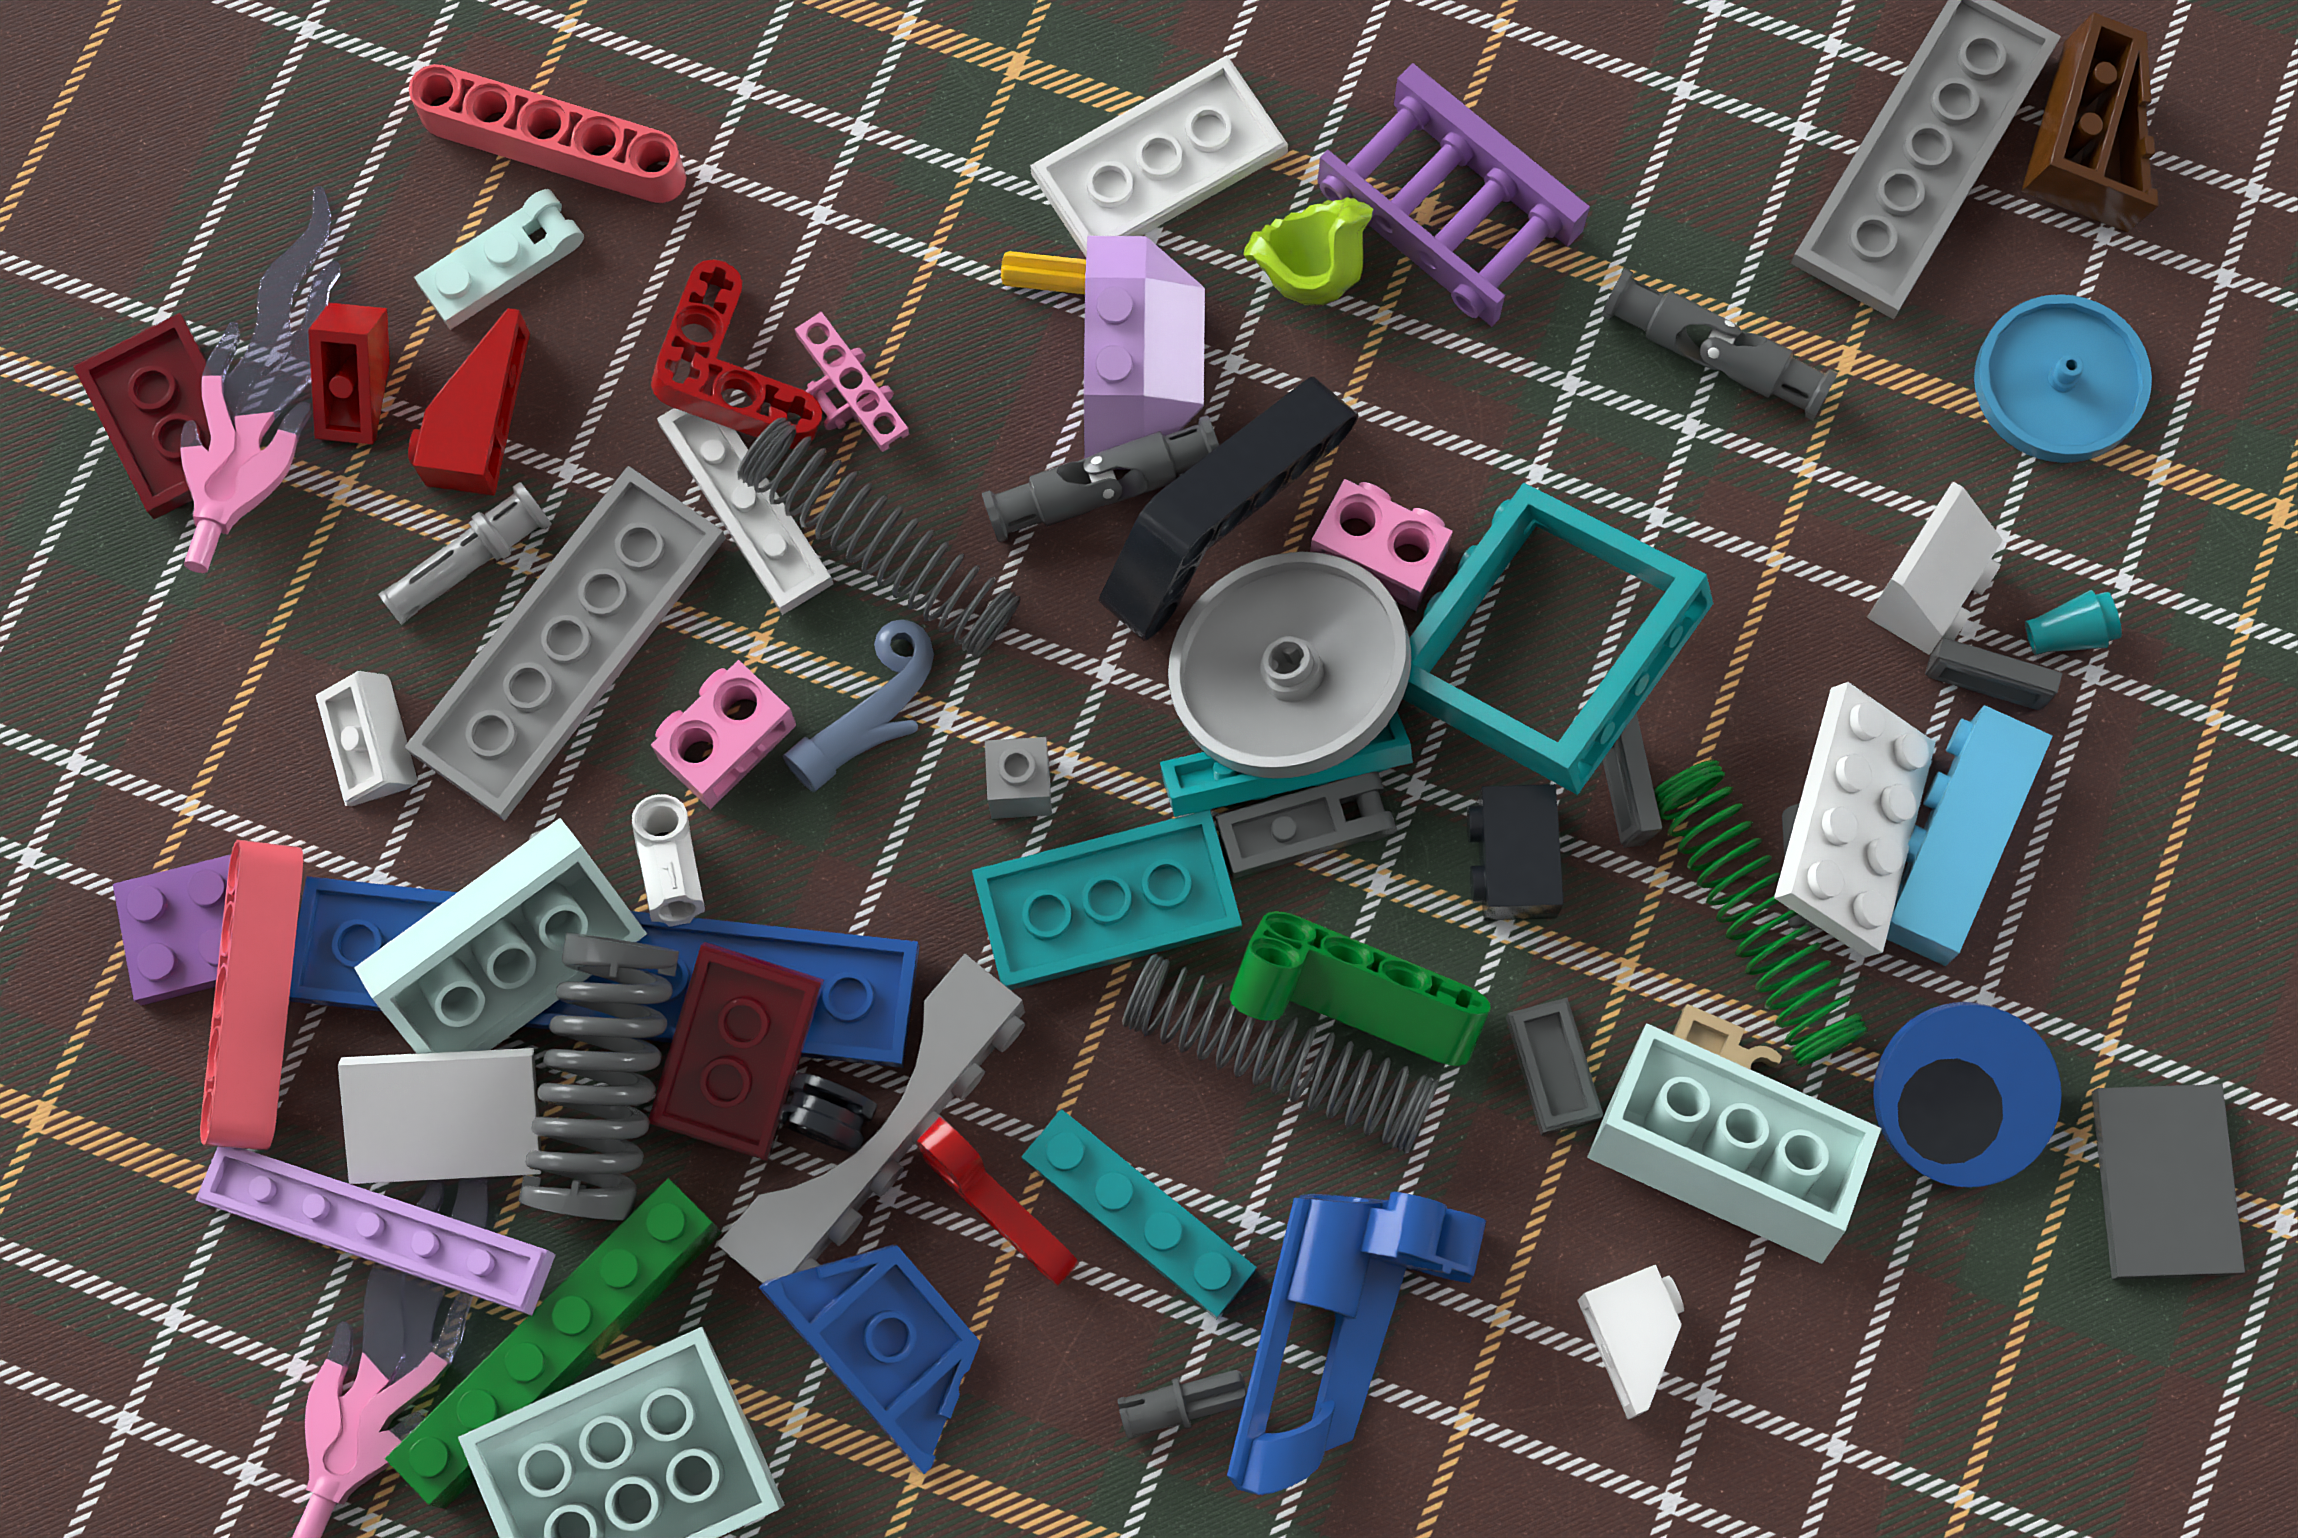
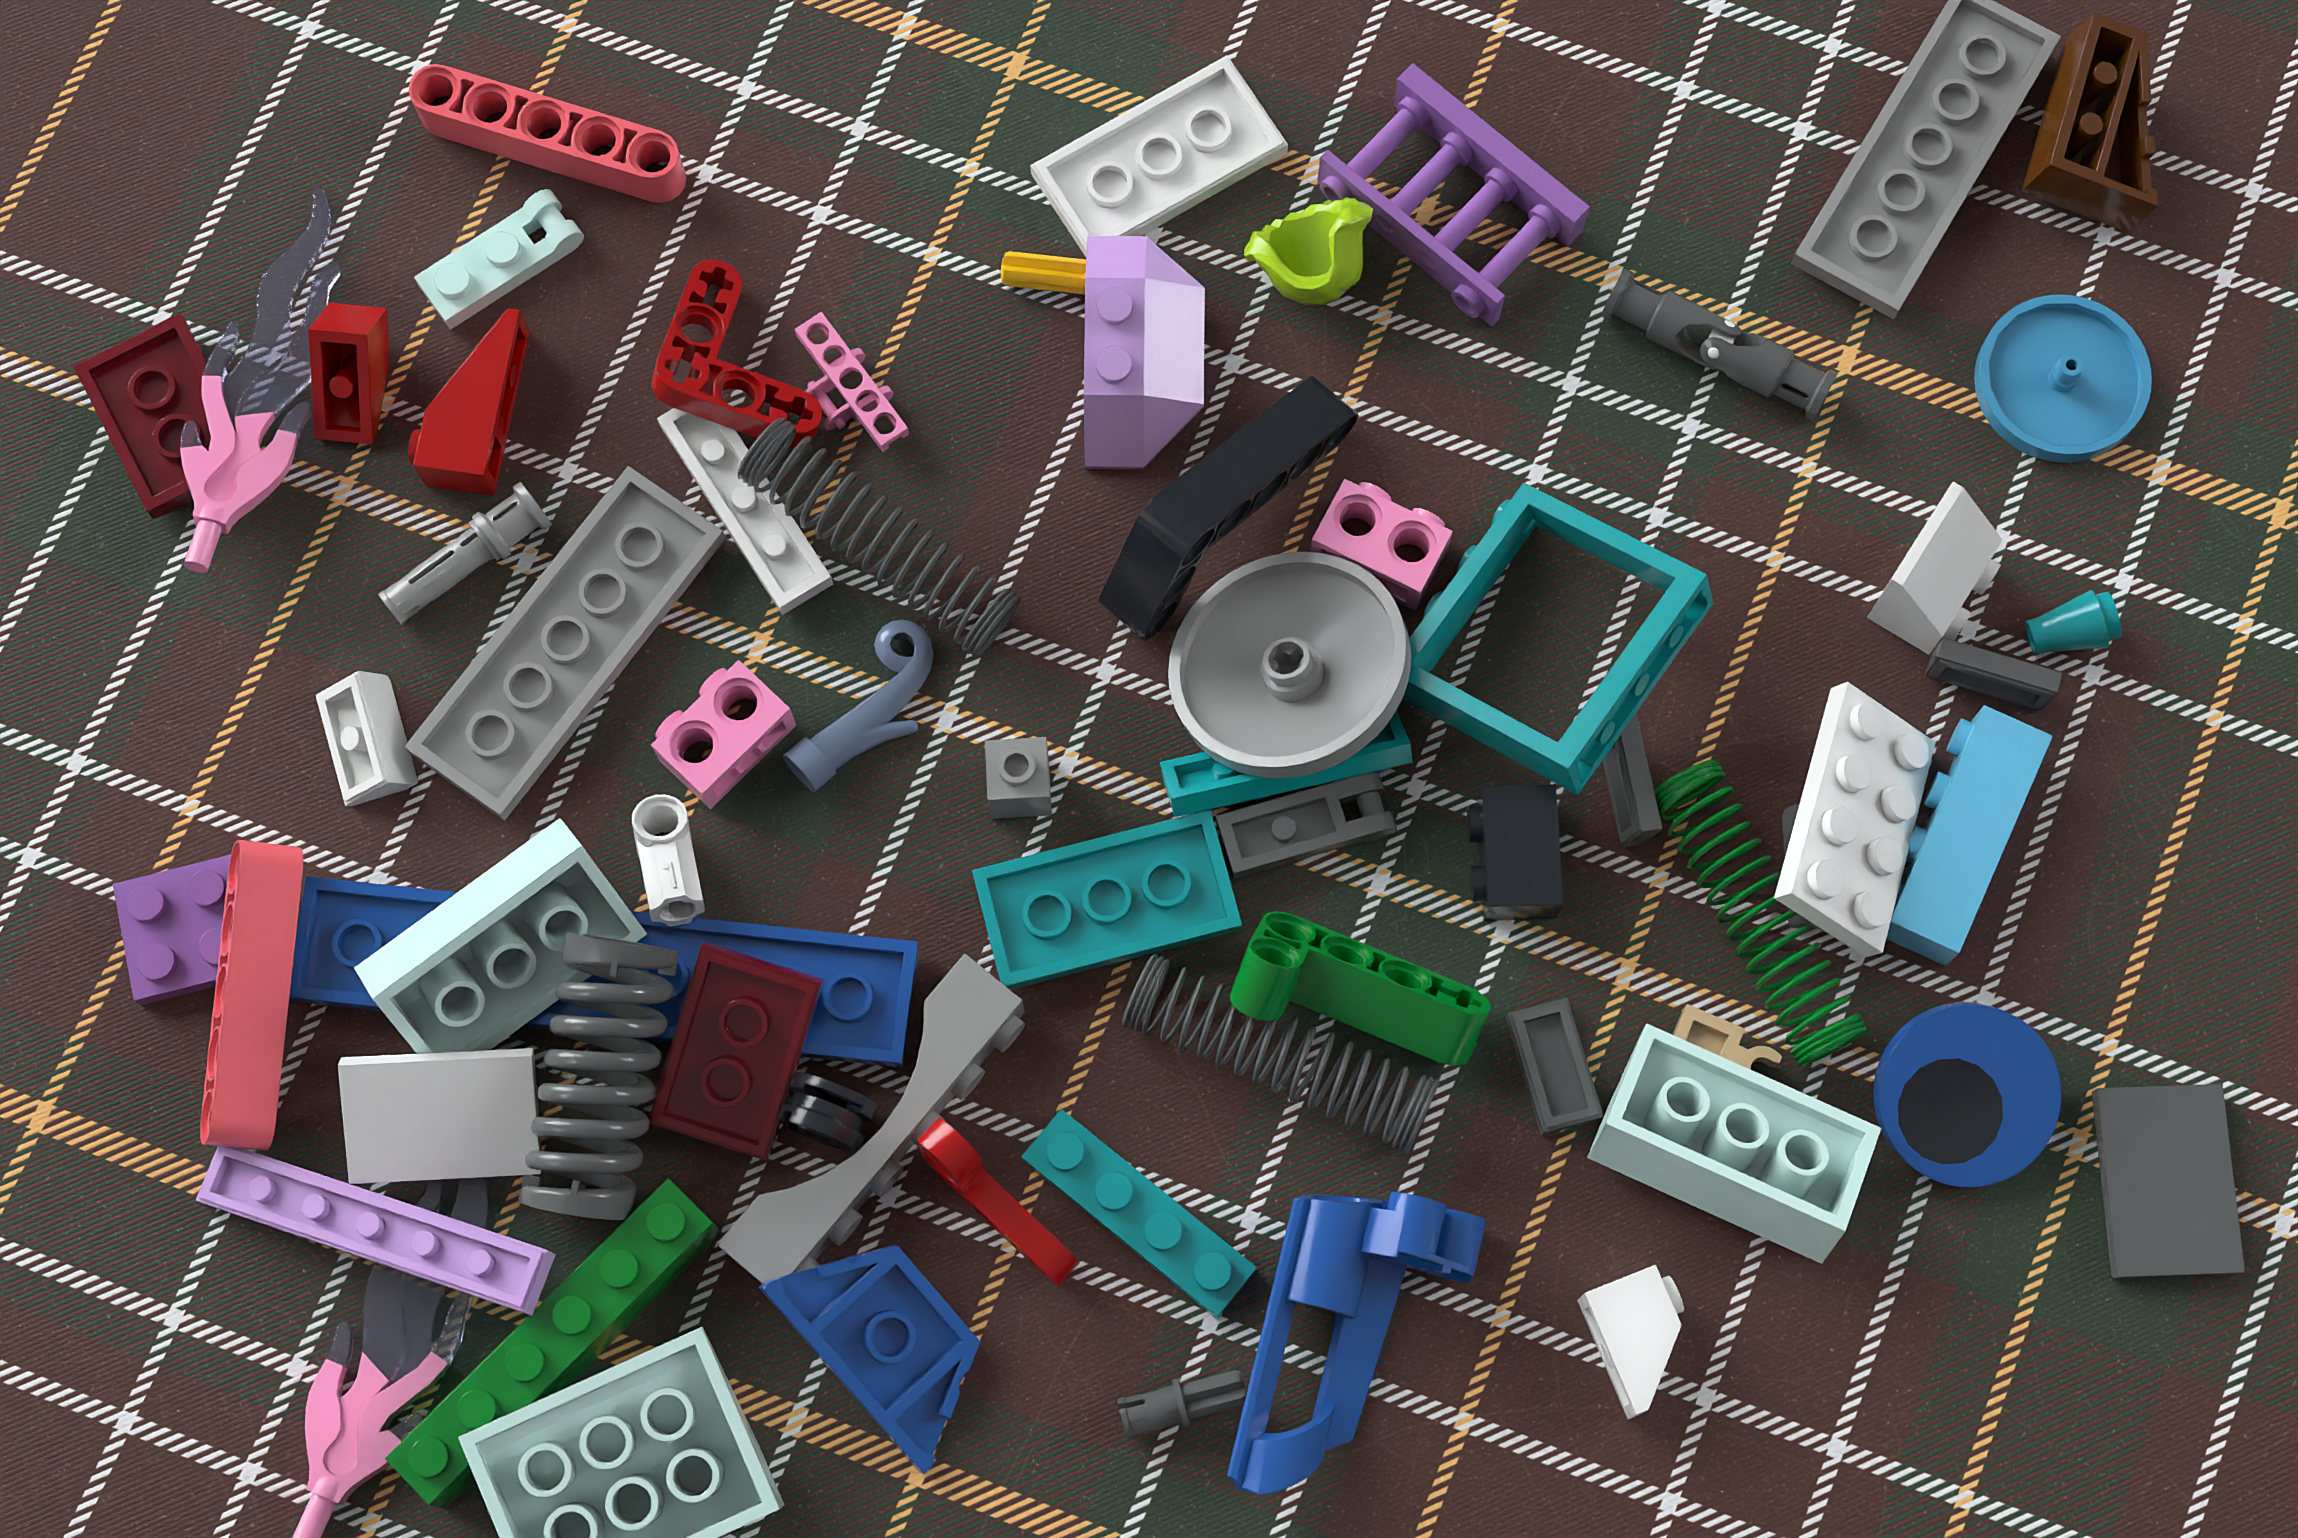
(1064, 491): dark grey piece -> none

